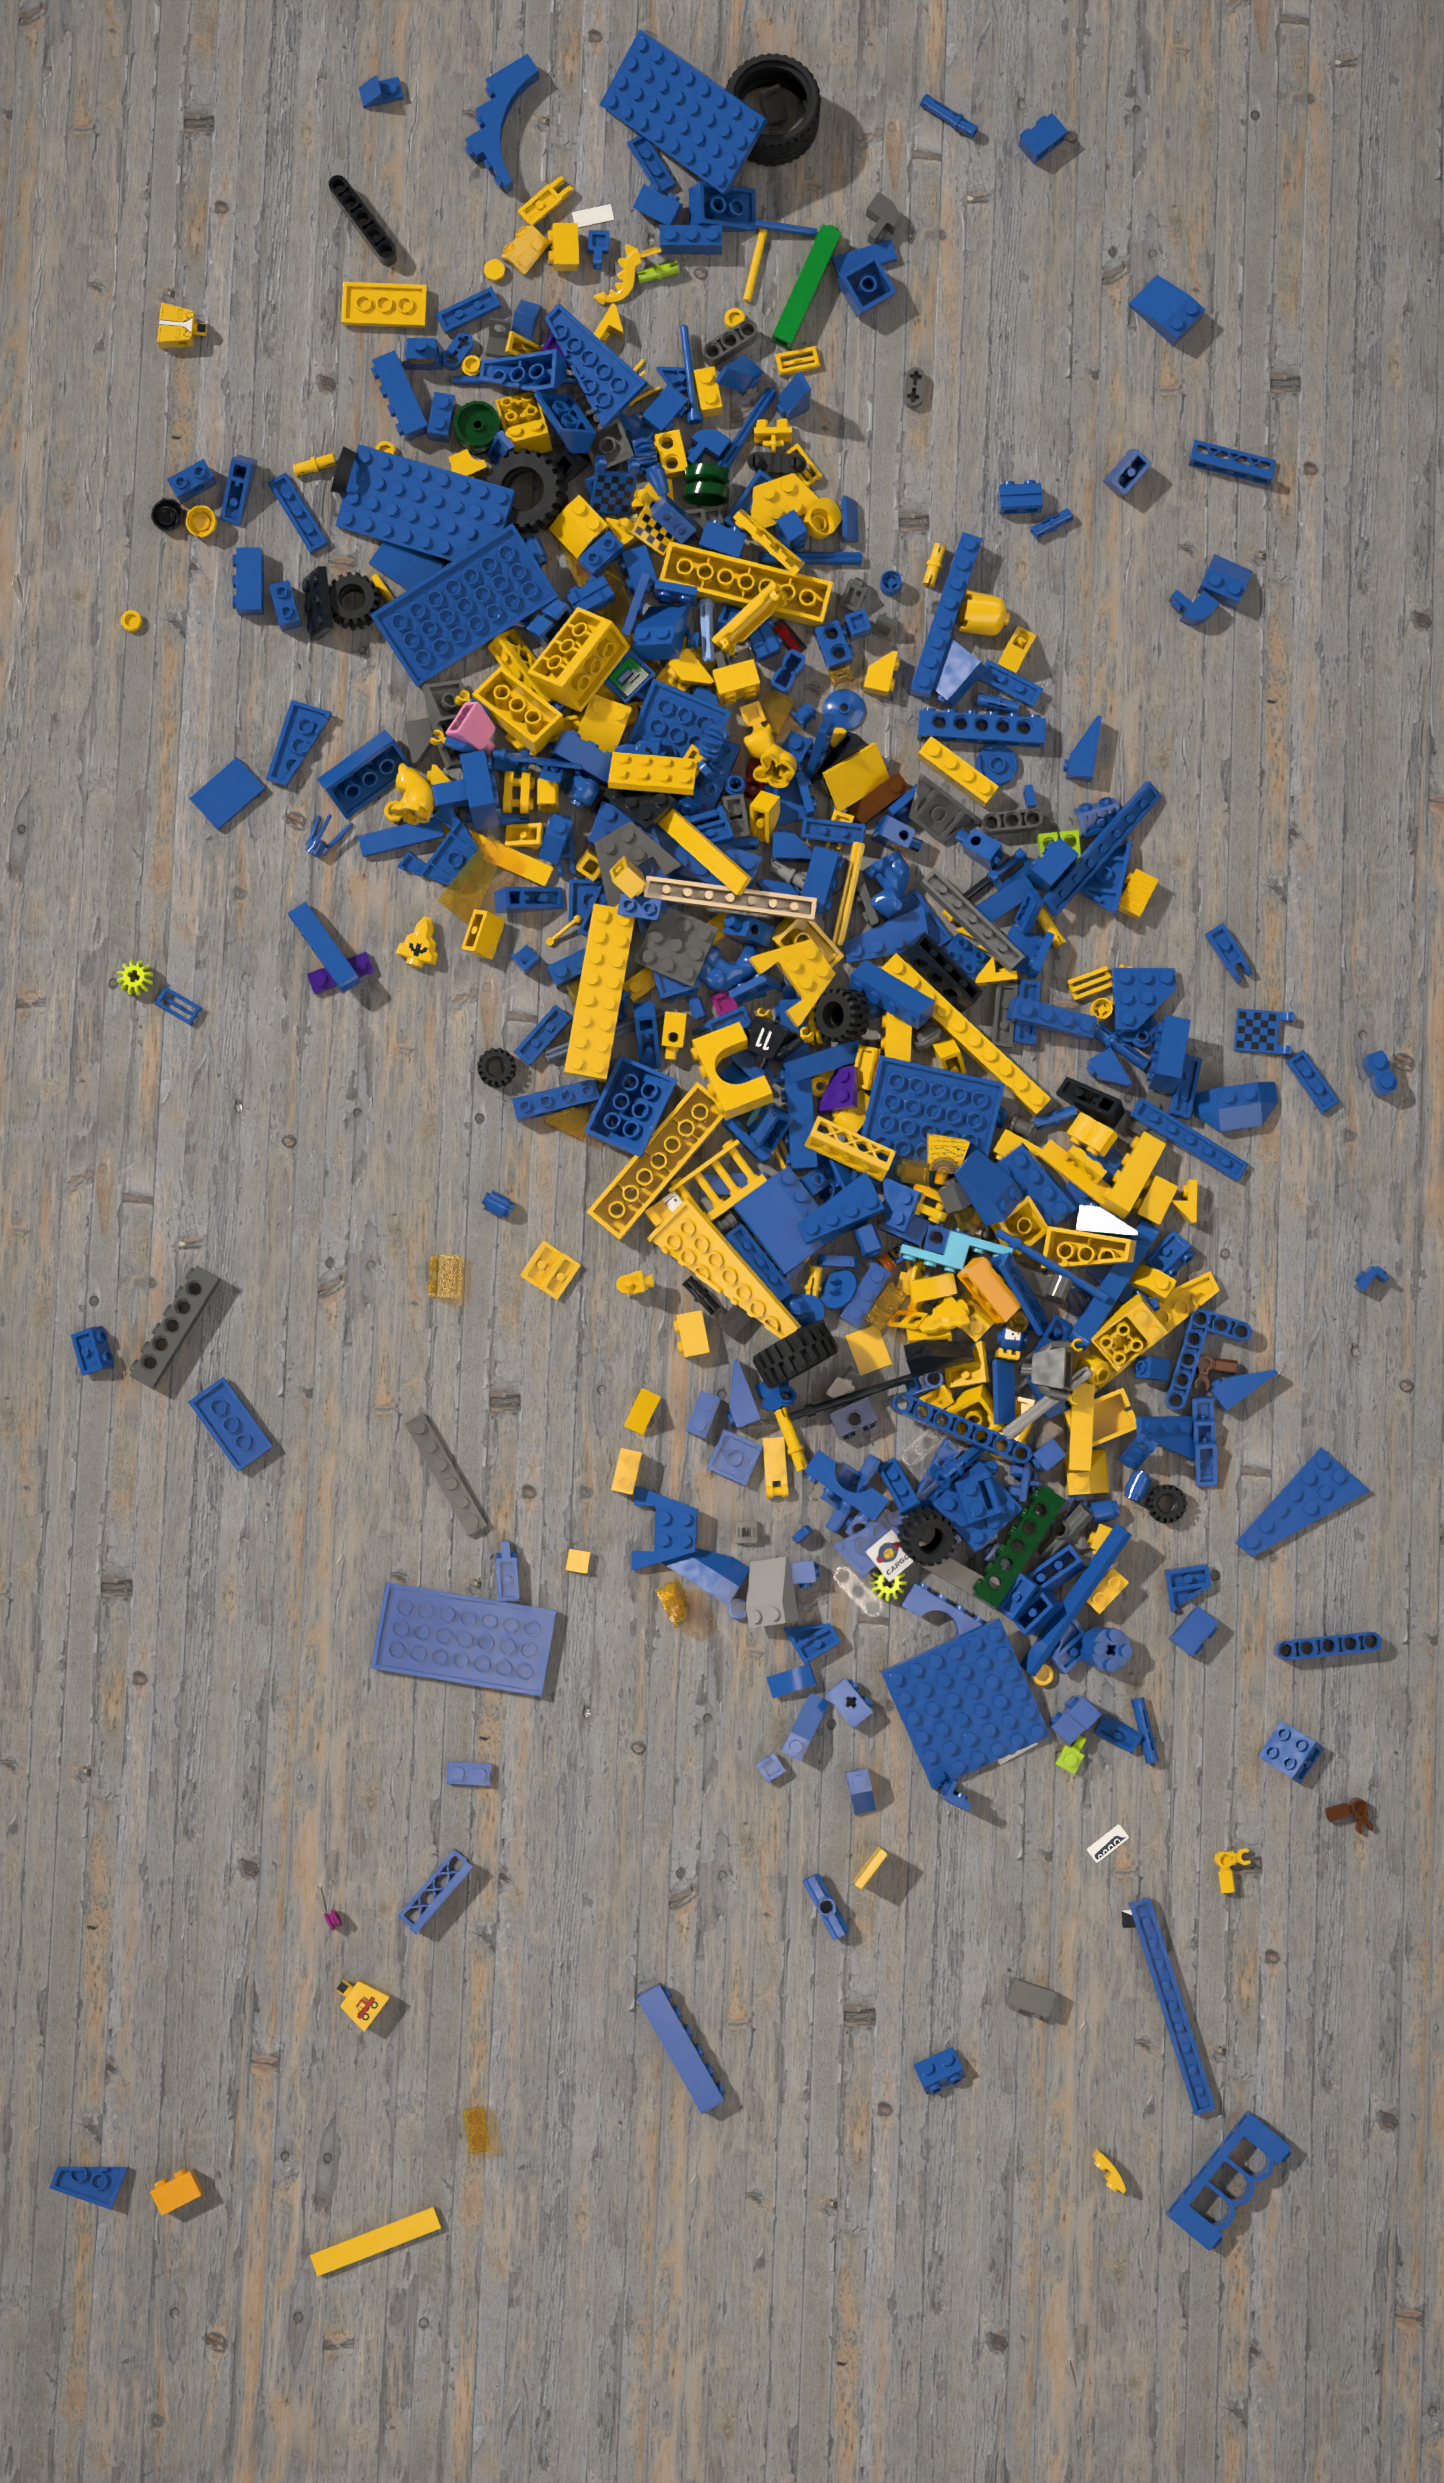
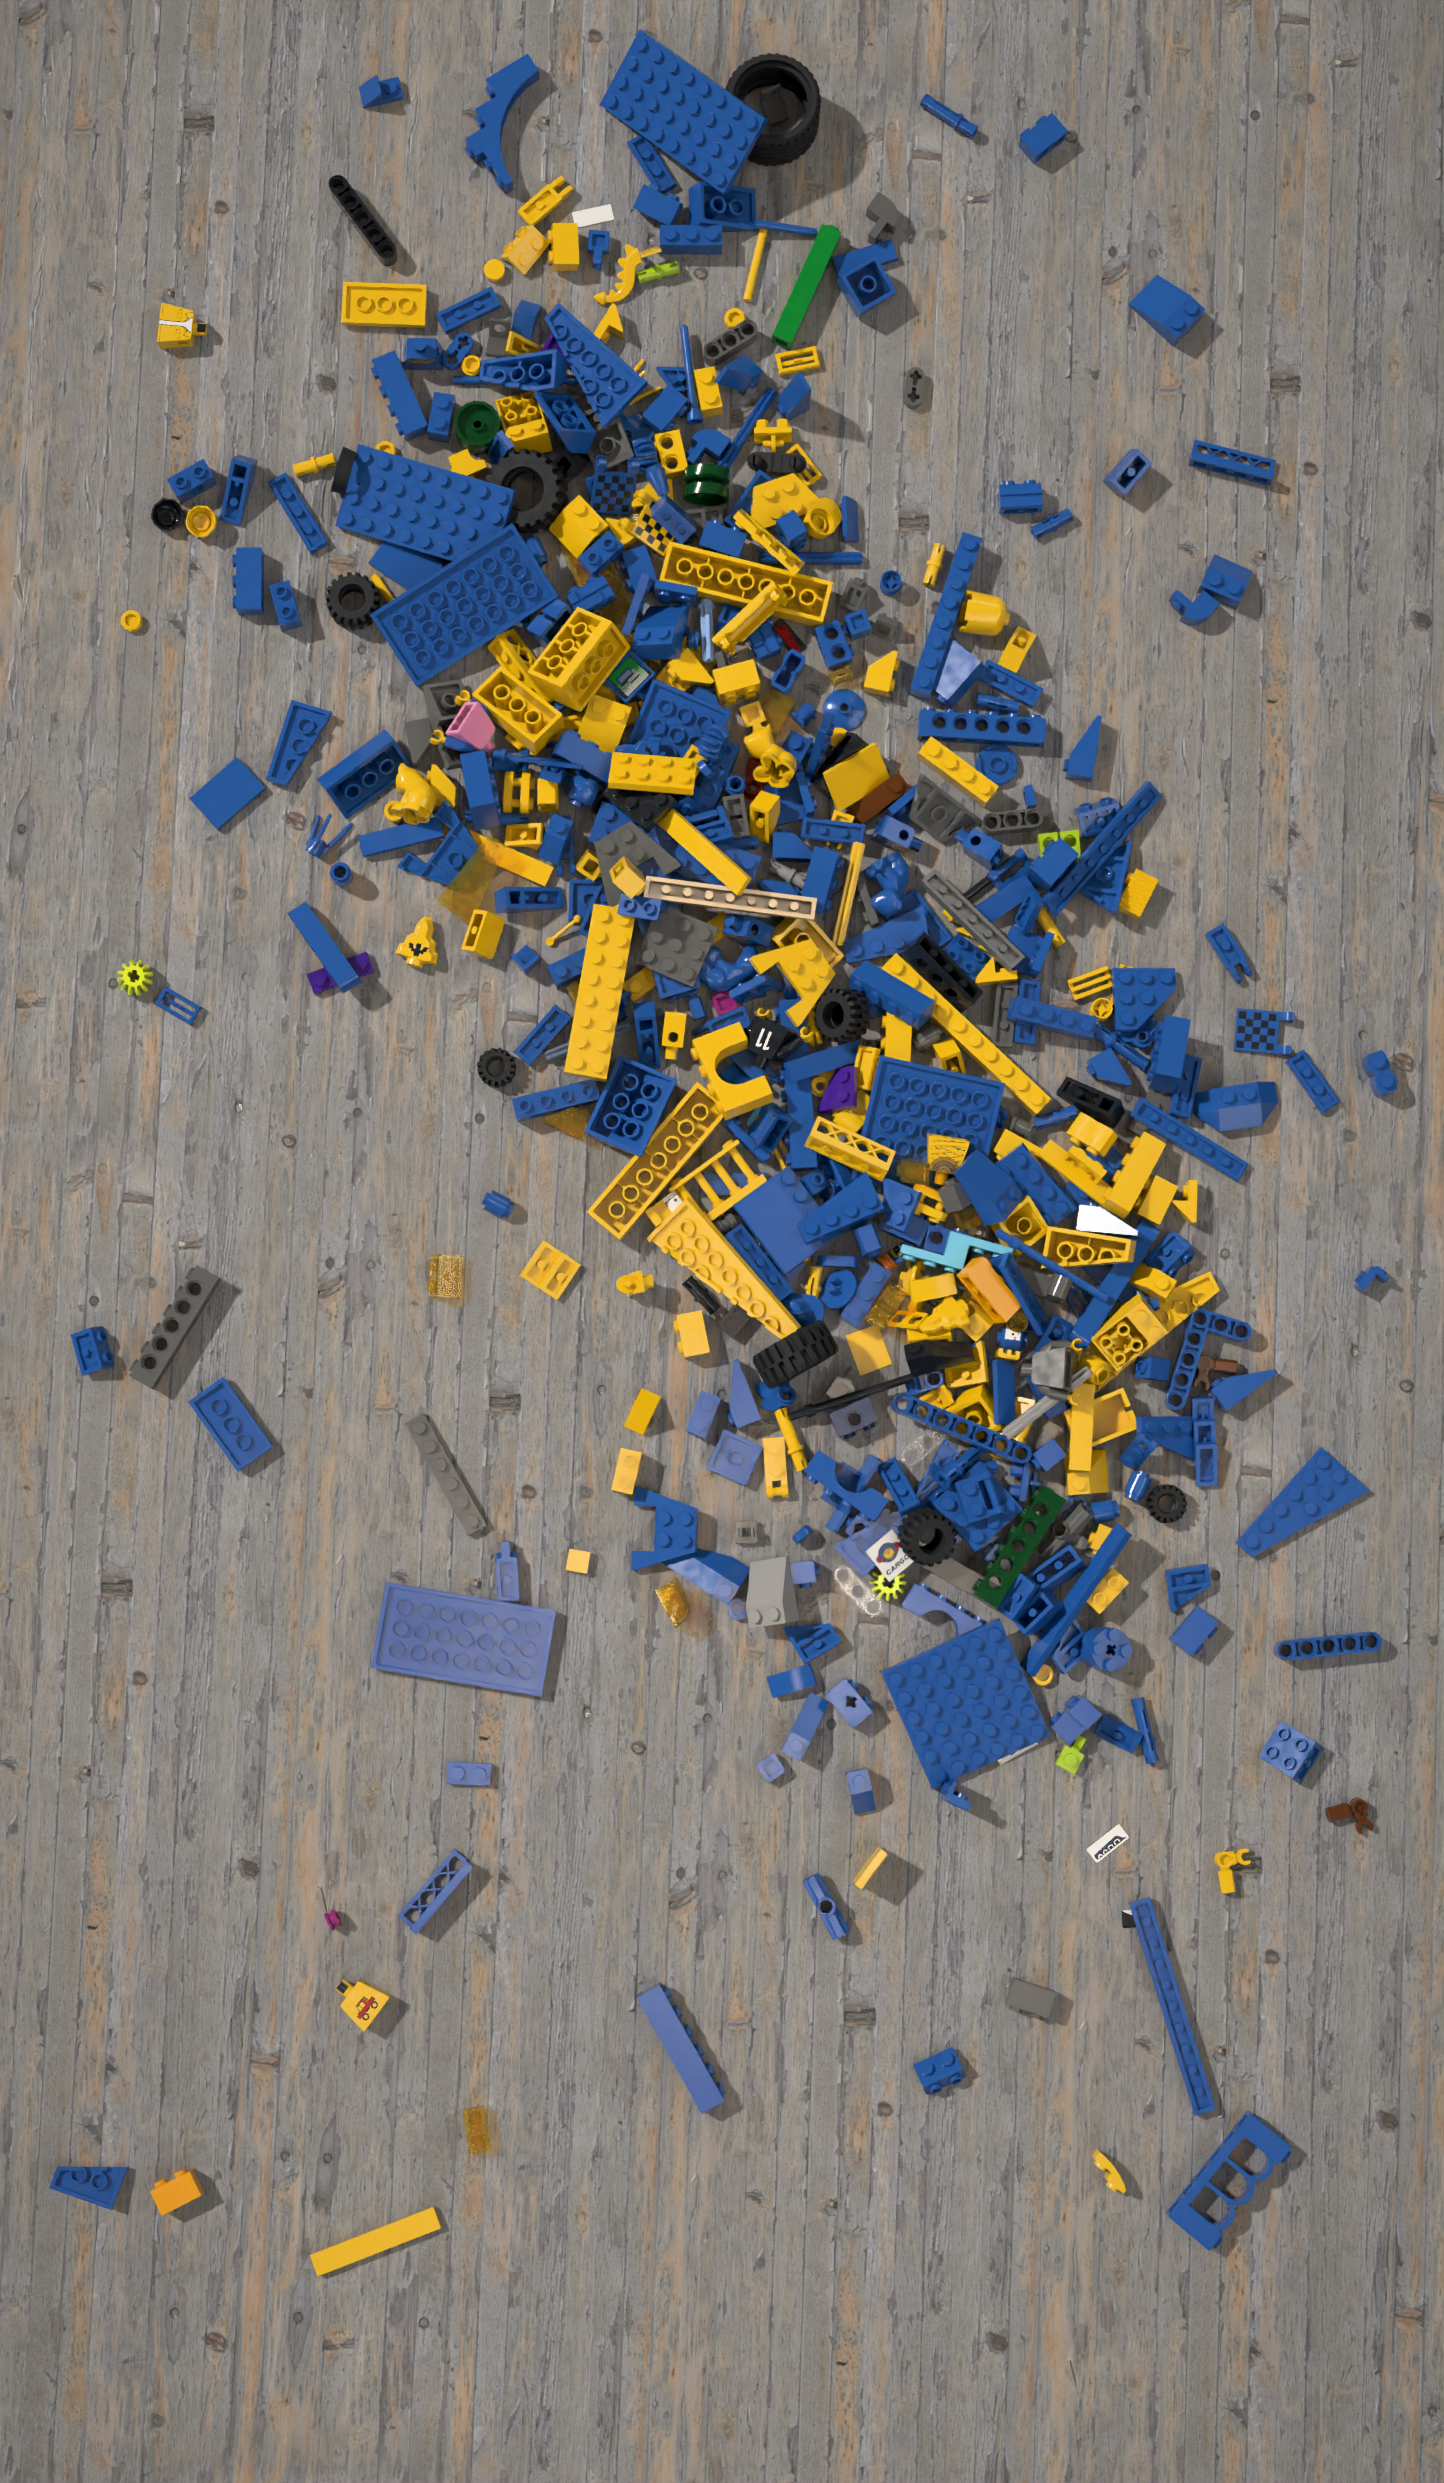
(317, 603): black plate -> none
(338, 869): none -> blue brick
(450, 794): blue slope -> none

